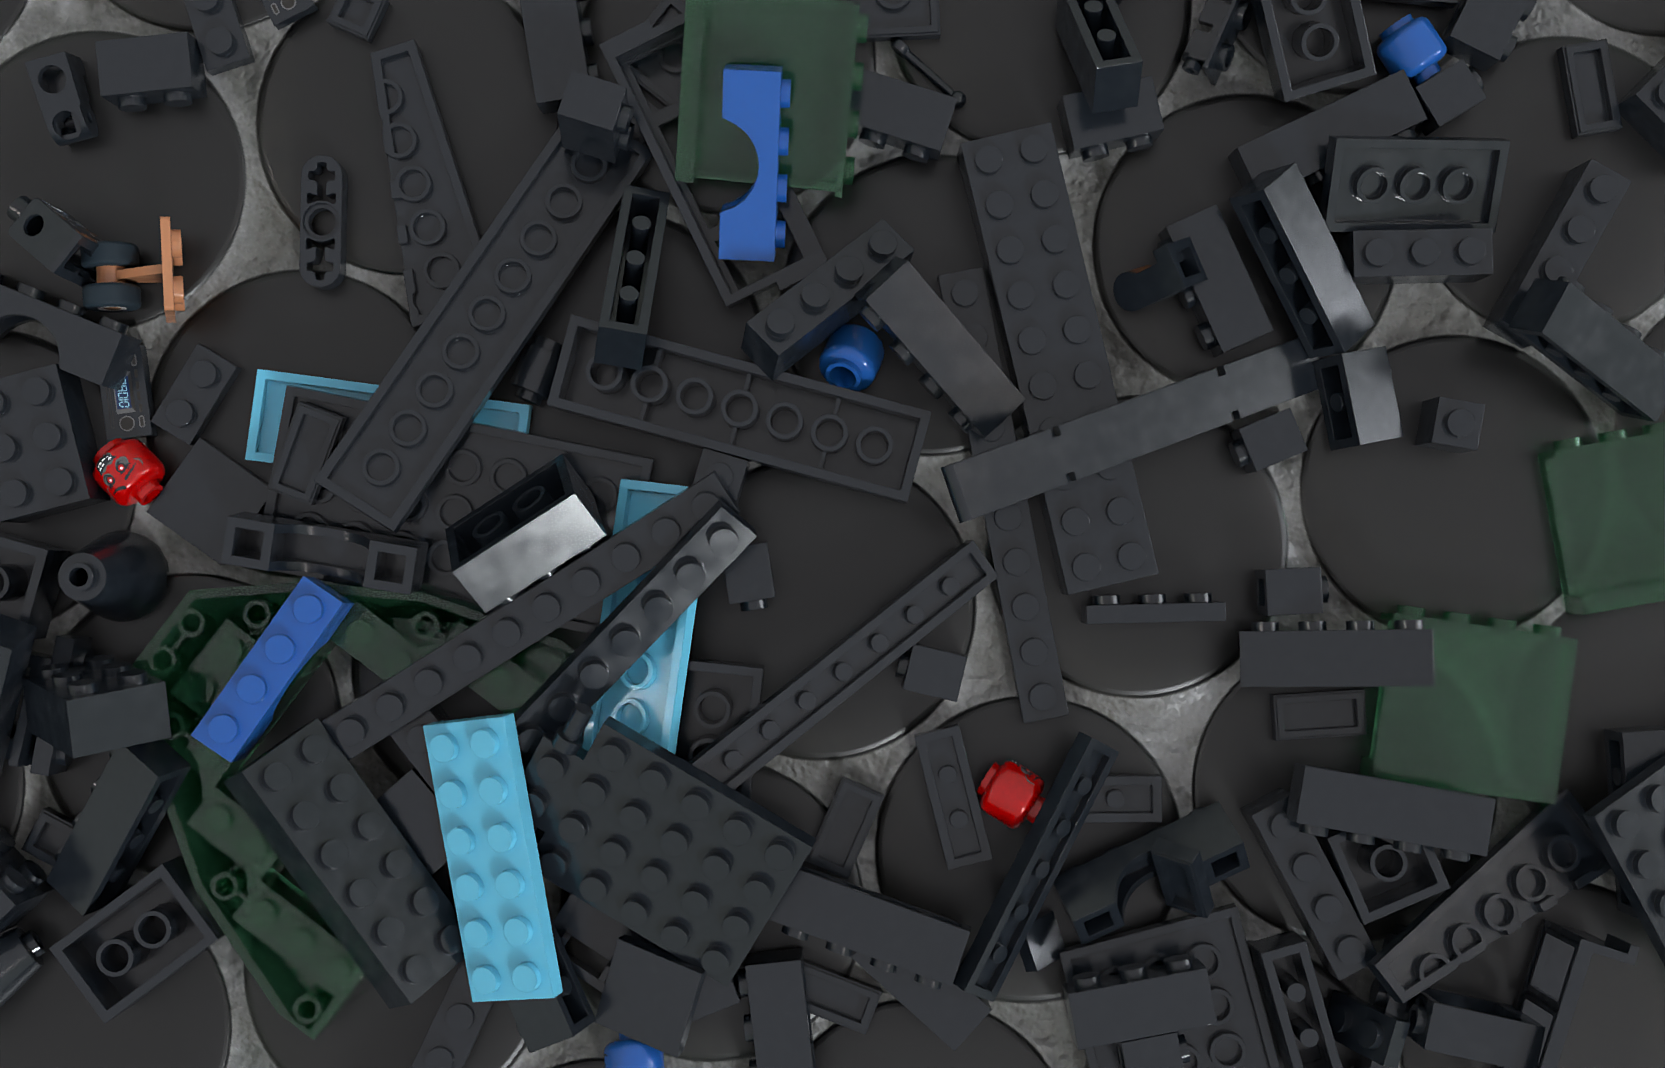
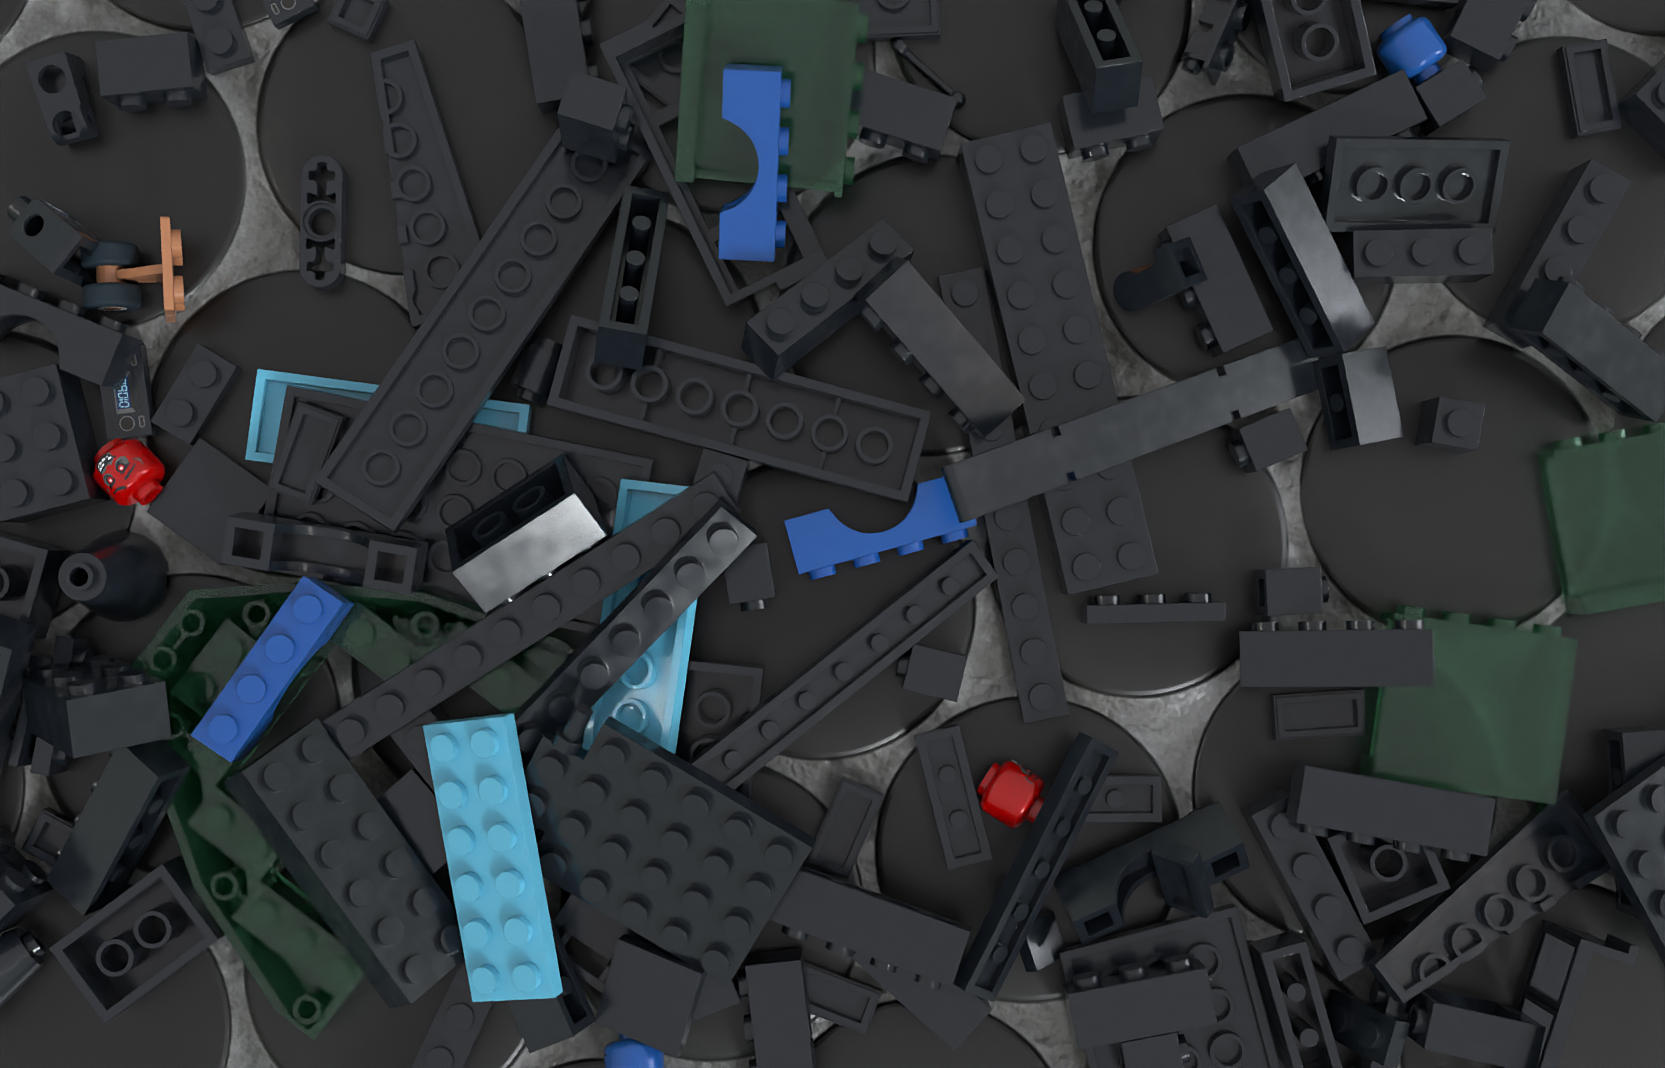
(822, 540): none -> blue arch
(851, 357): blue head -> none

